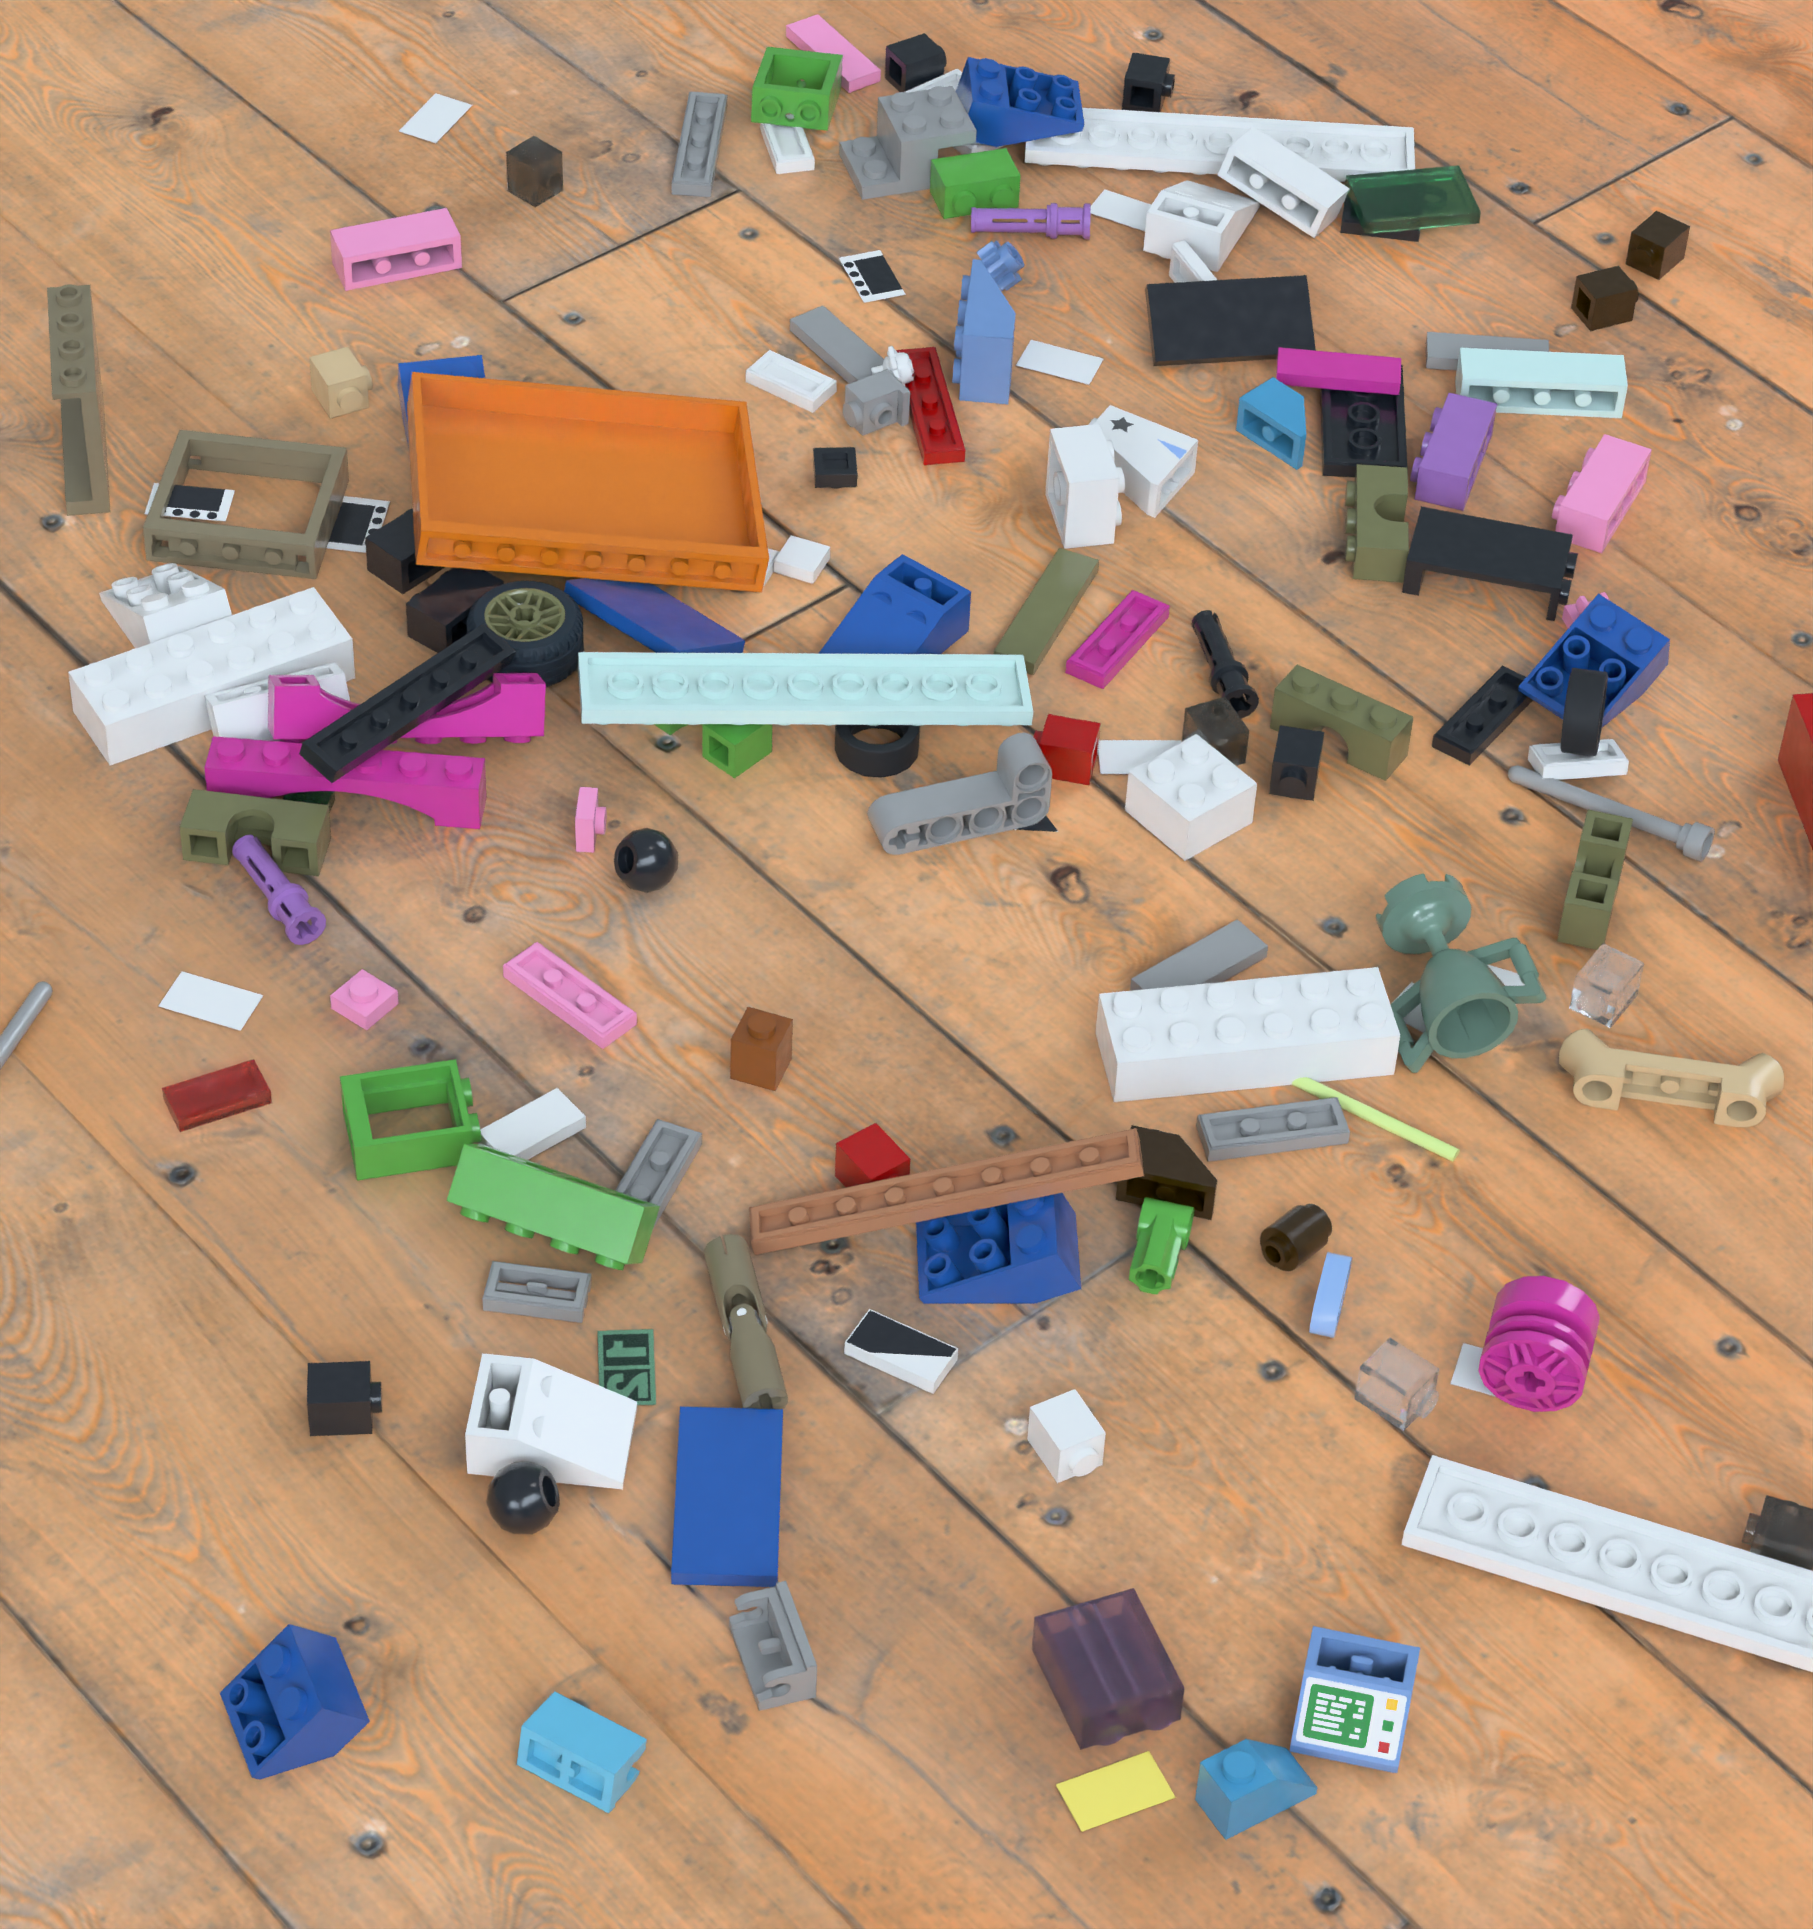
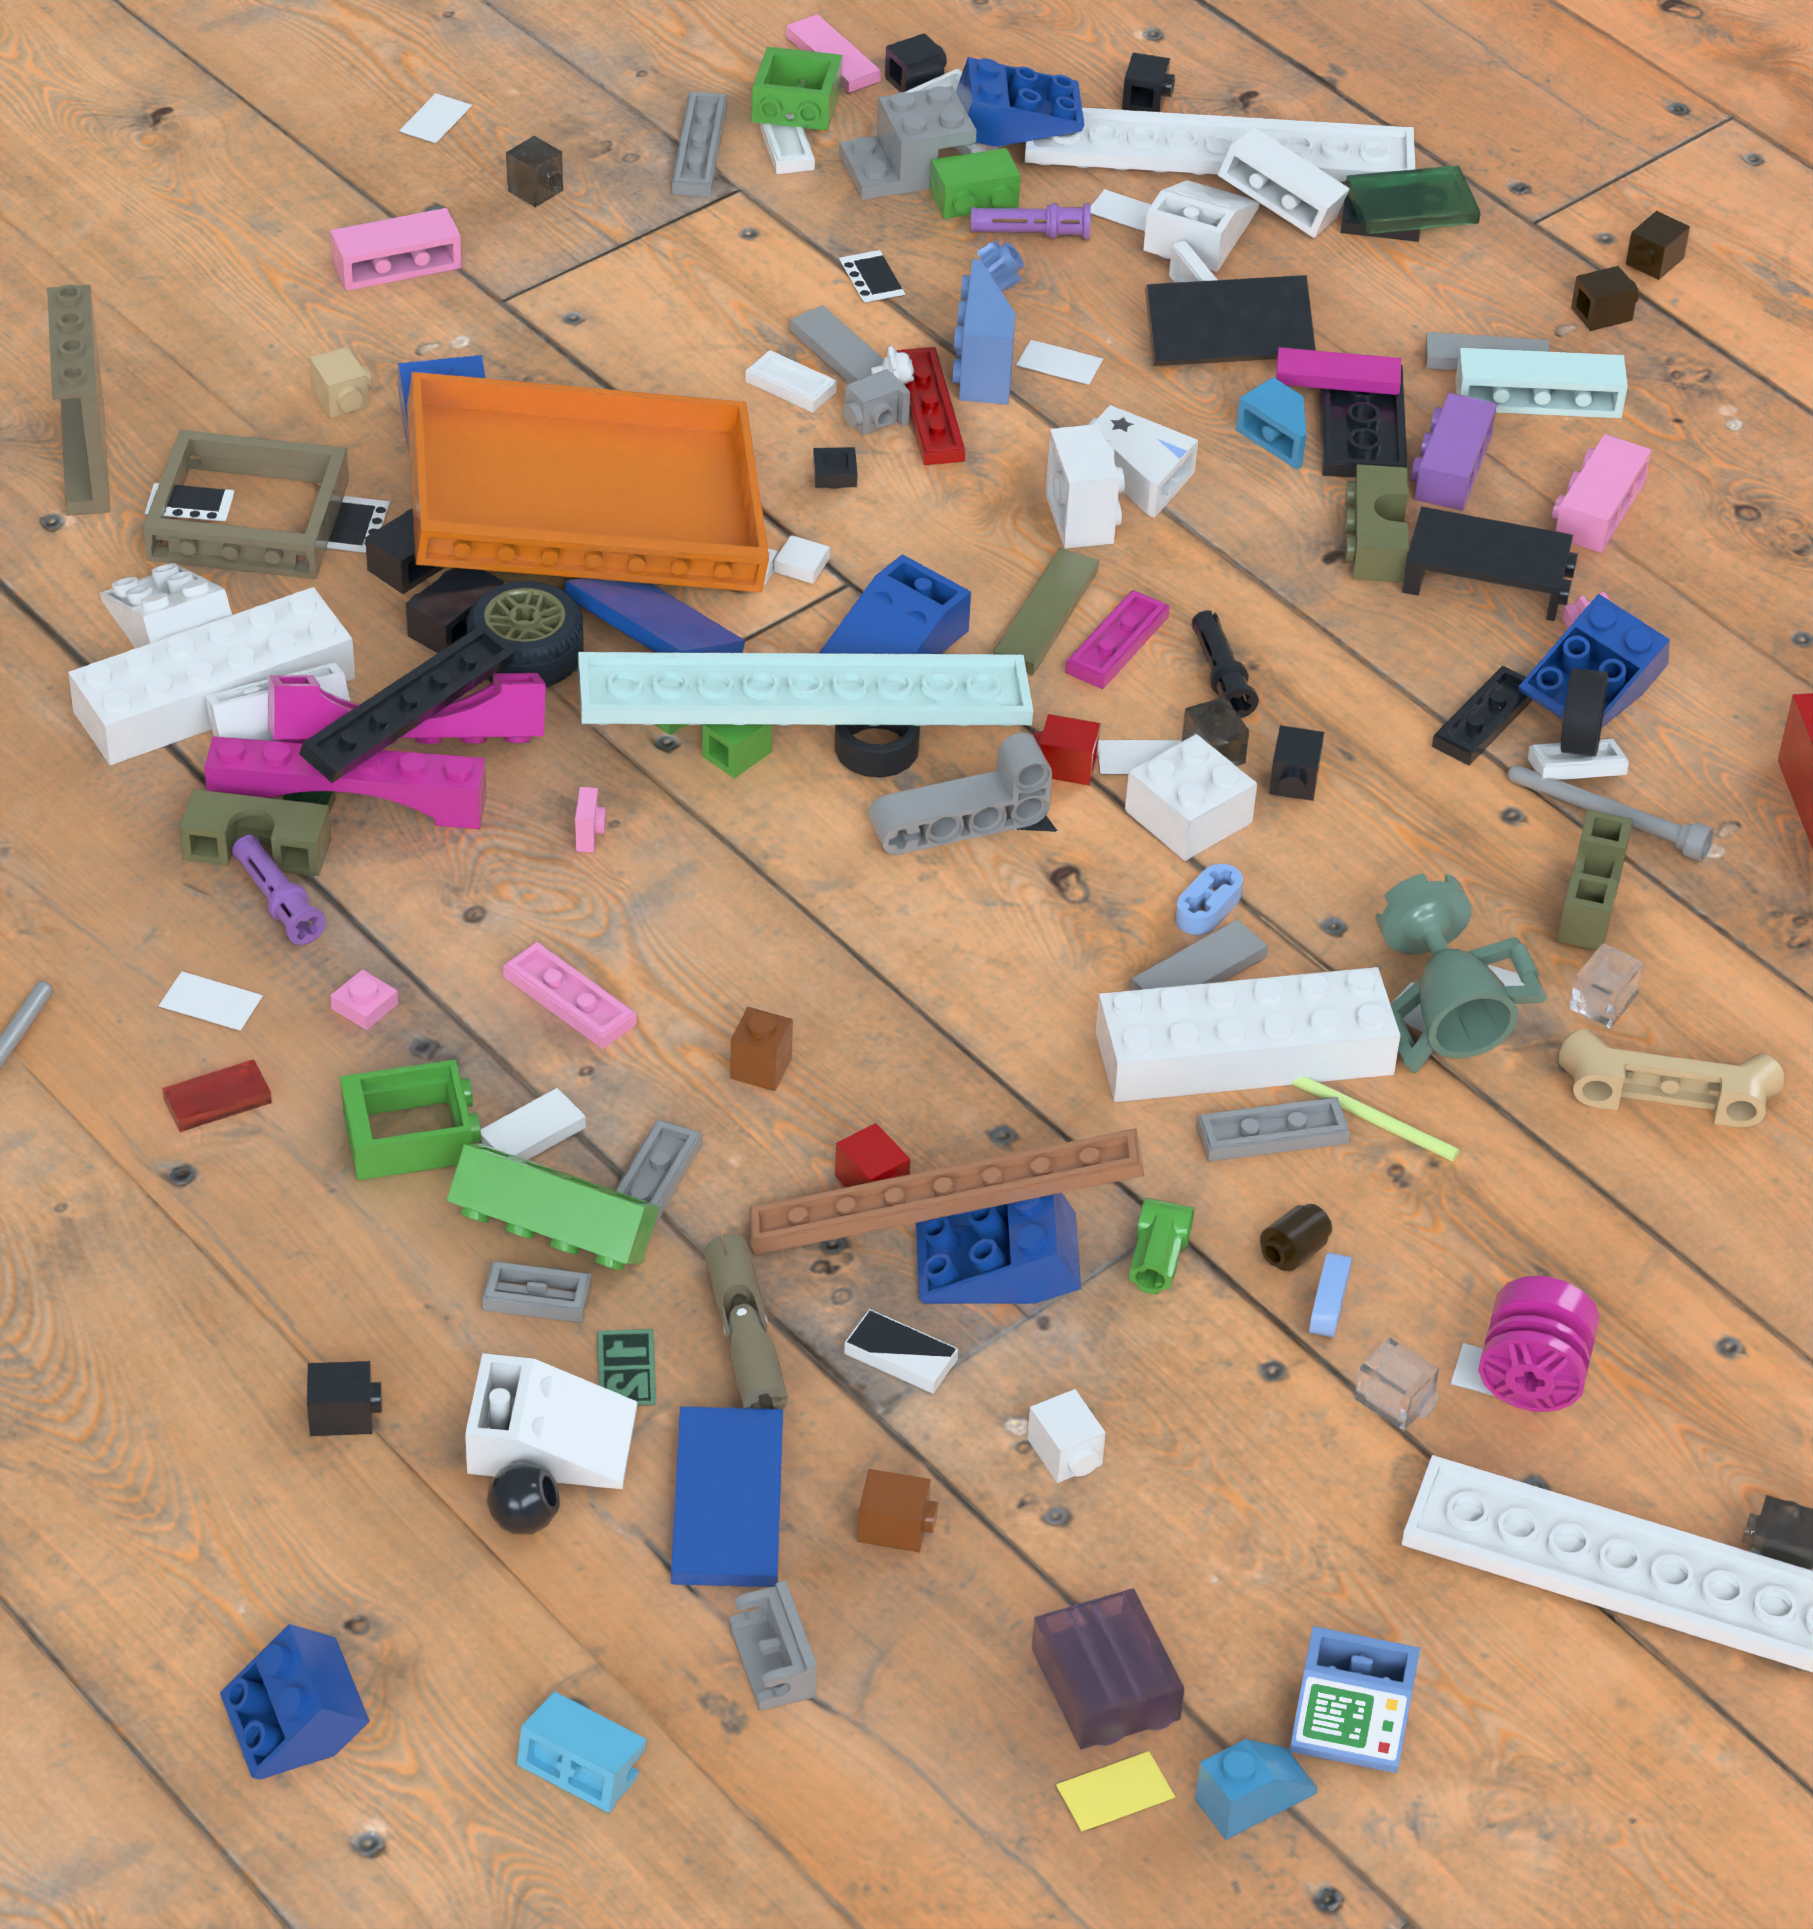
(646, 860): black piece -> none
(895, 1510): none -> dark orange brick
(1170, 1174): dark brown slope -> none
(1216, 903): none -> light blue beam
(1372, 730): olive arch -> none

